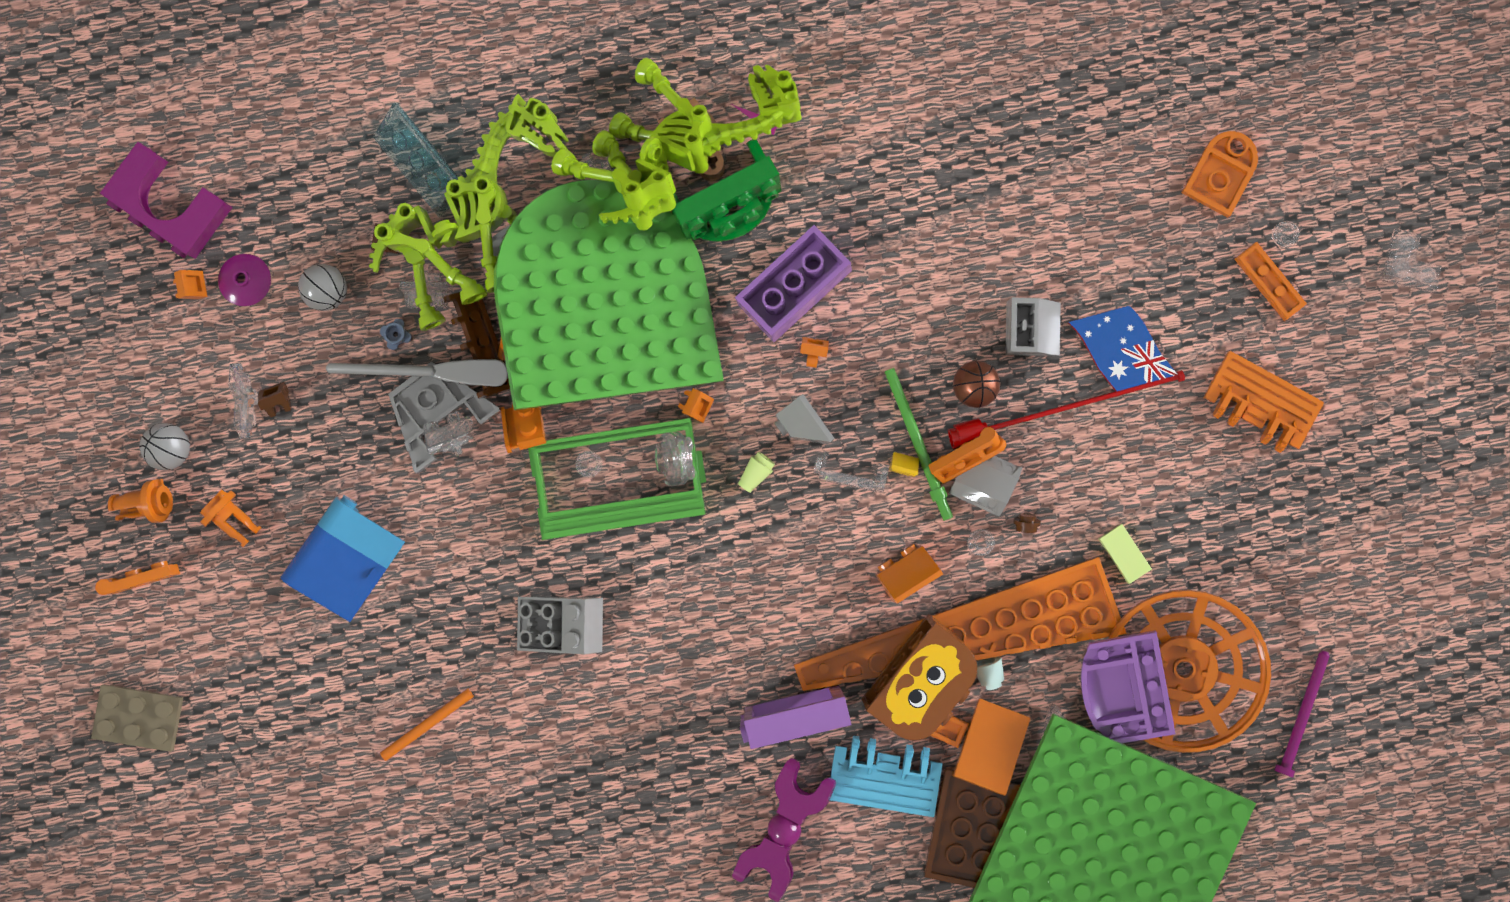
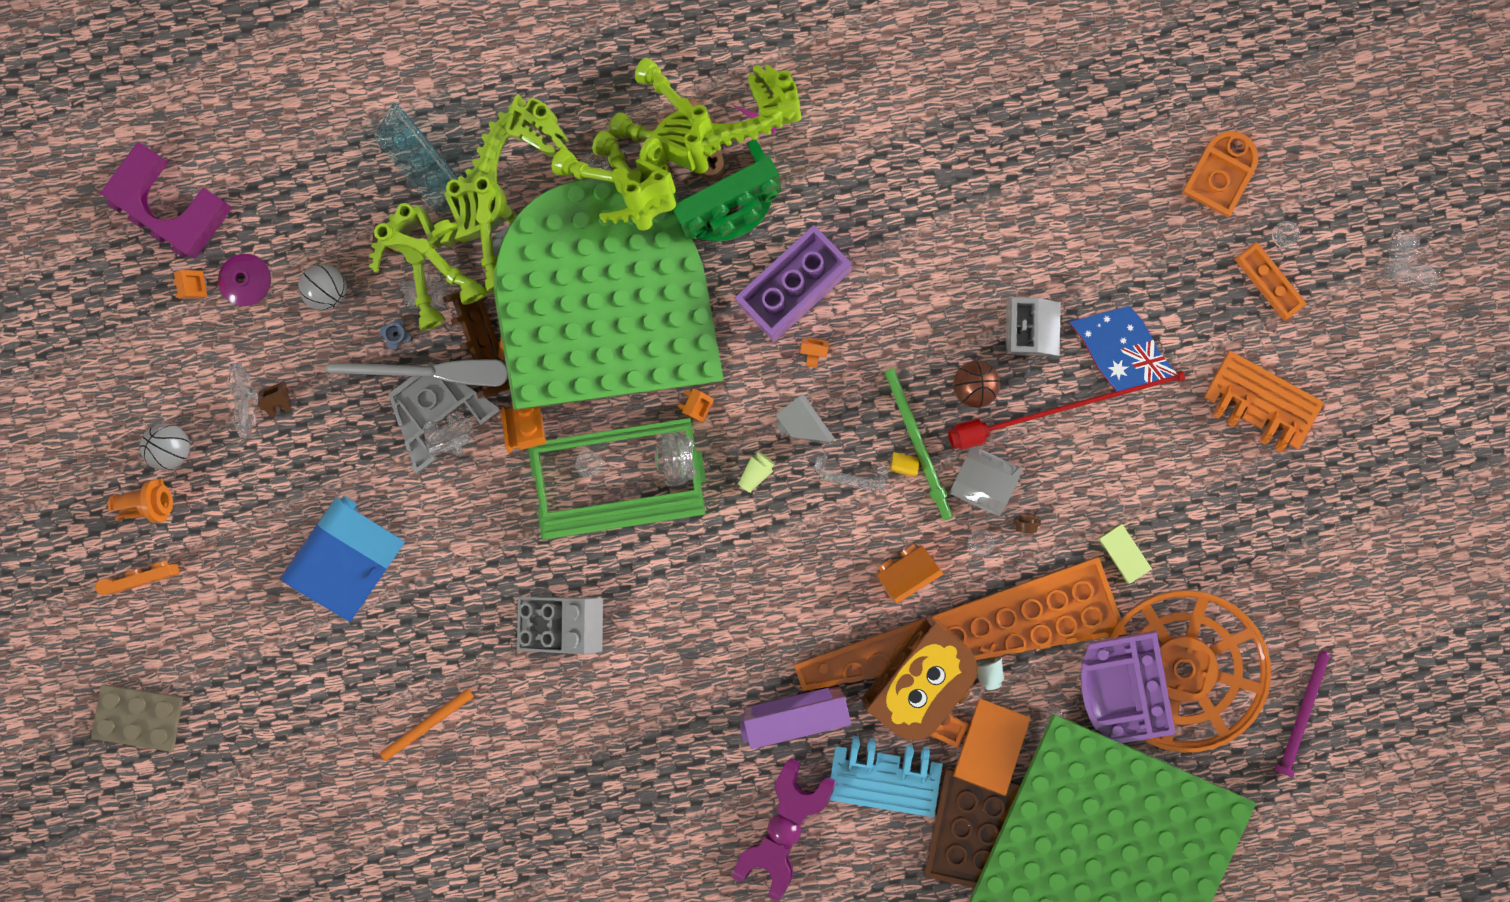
(221, 509): orange piece -> none
(968, 455): orange plate -> none

